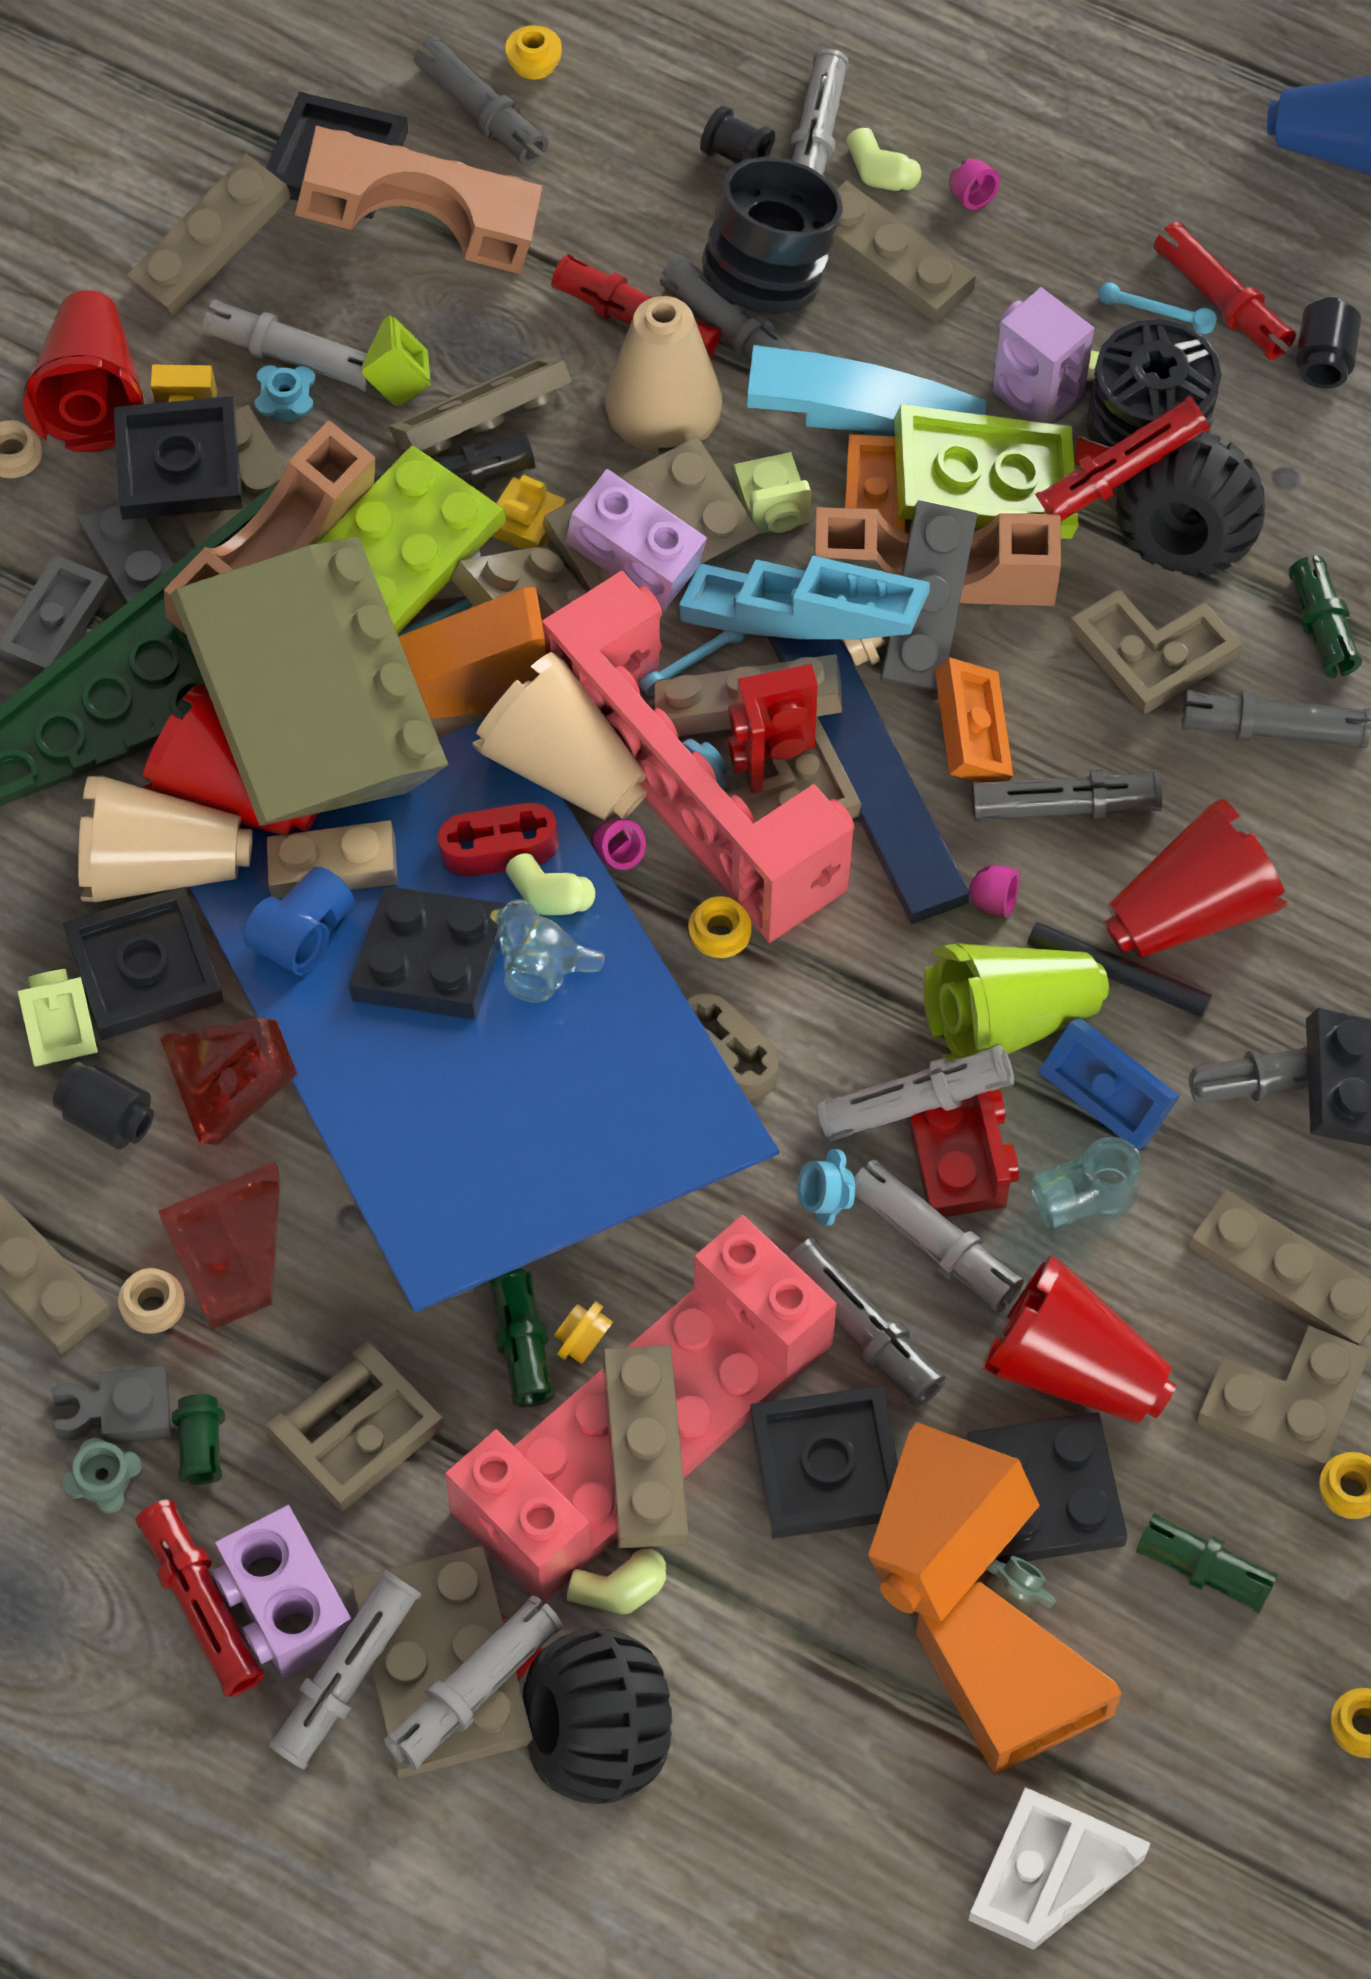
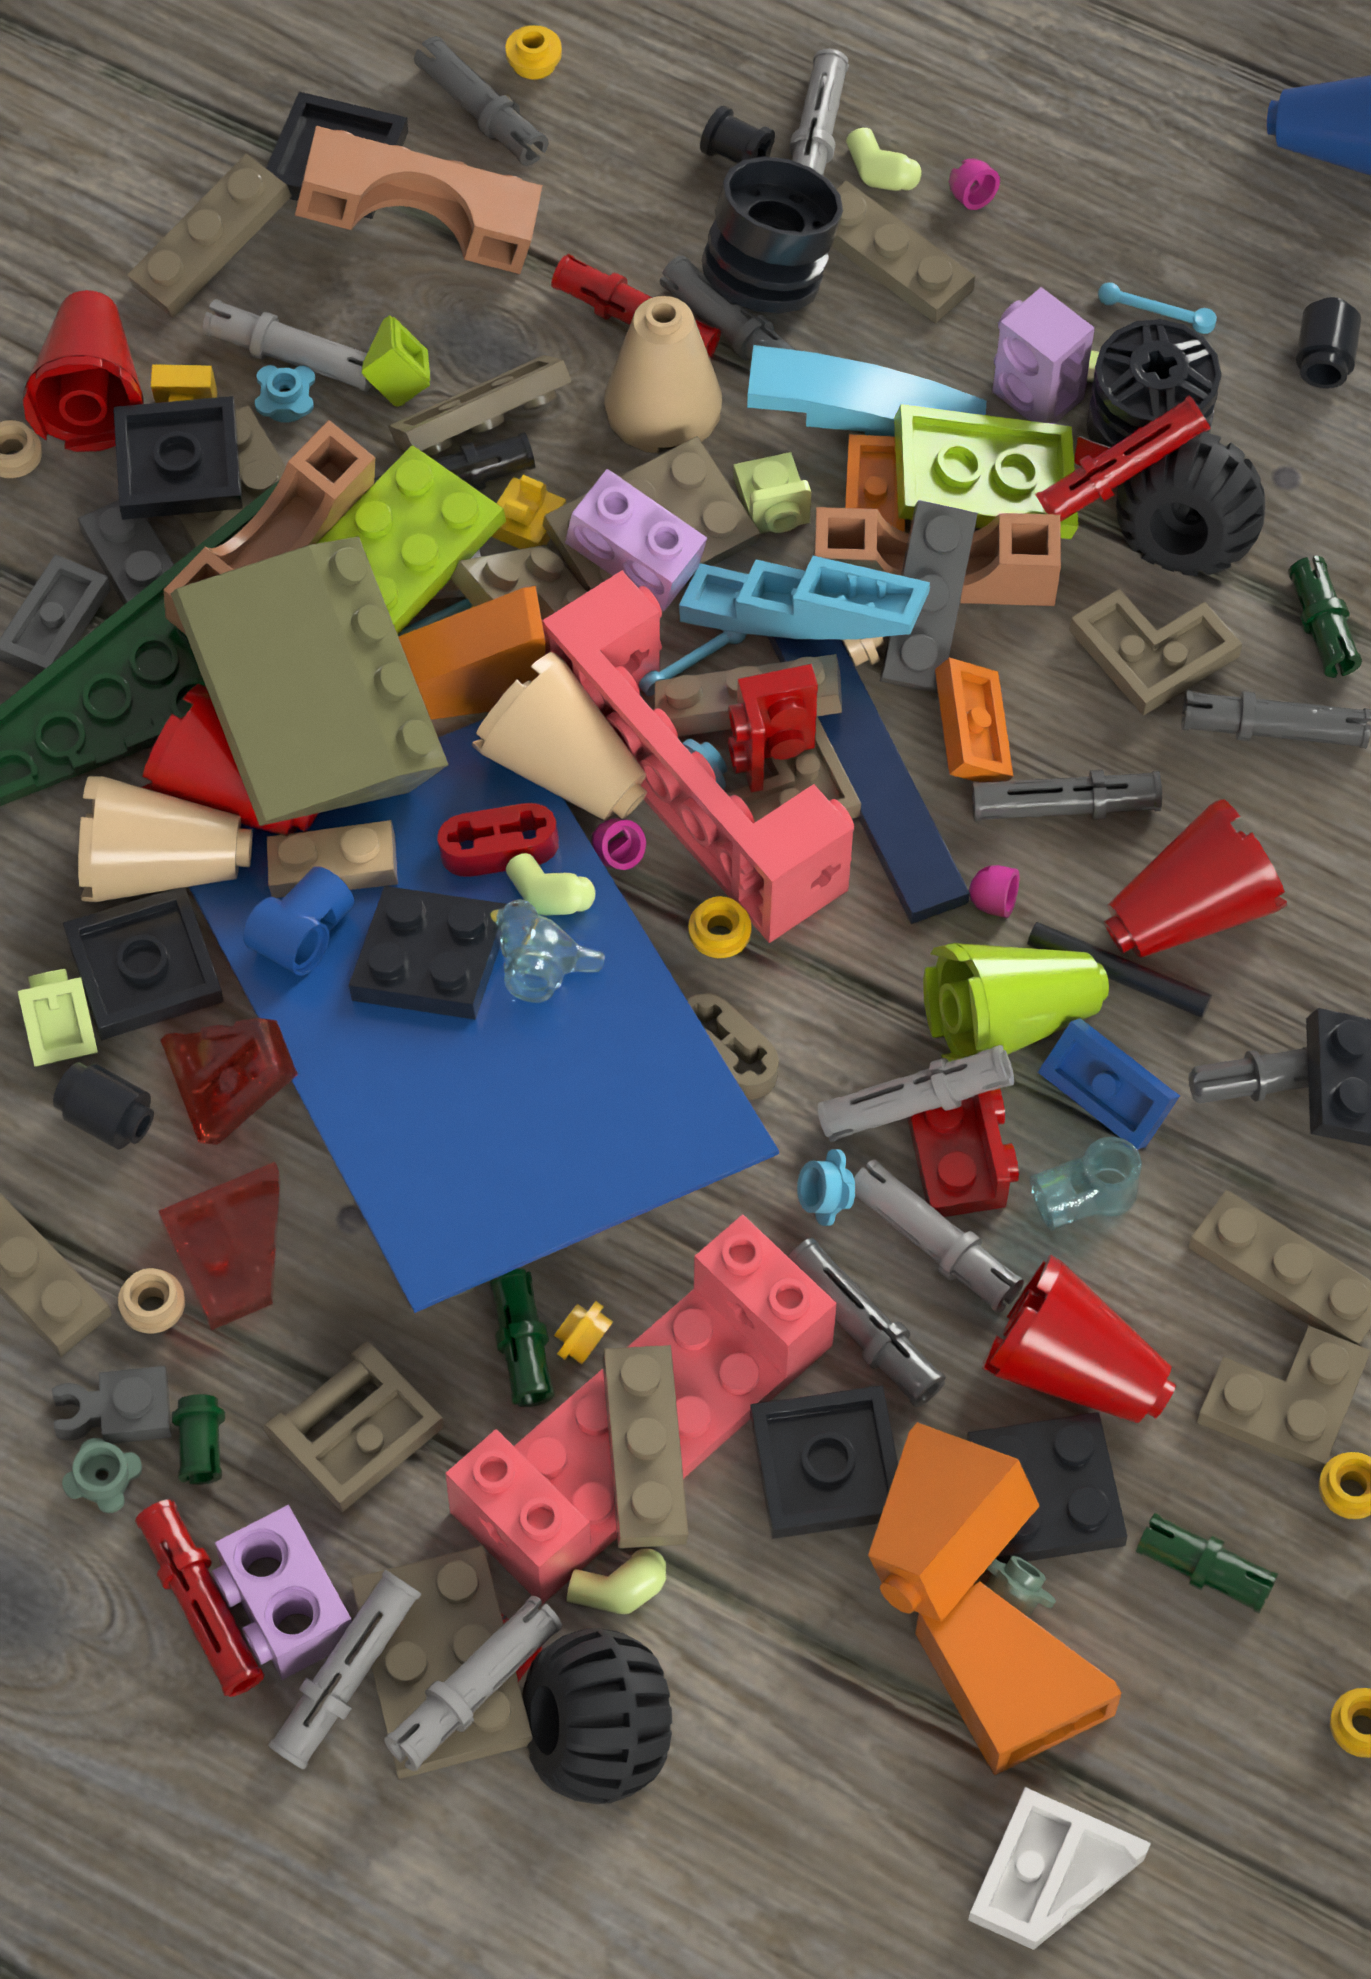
(1241, 306): red pin -> none

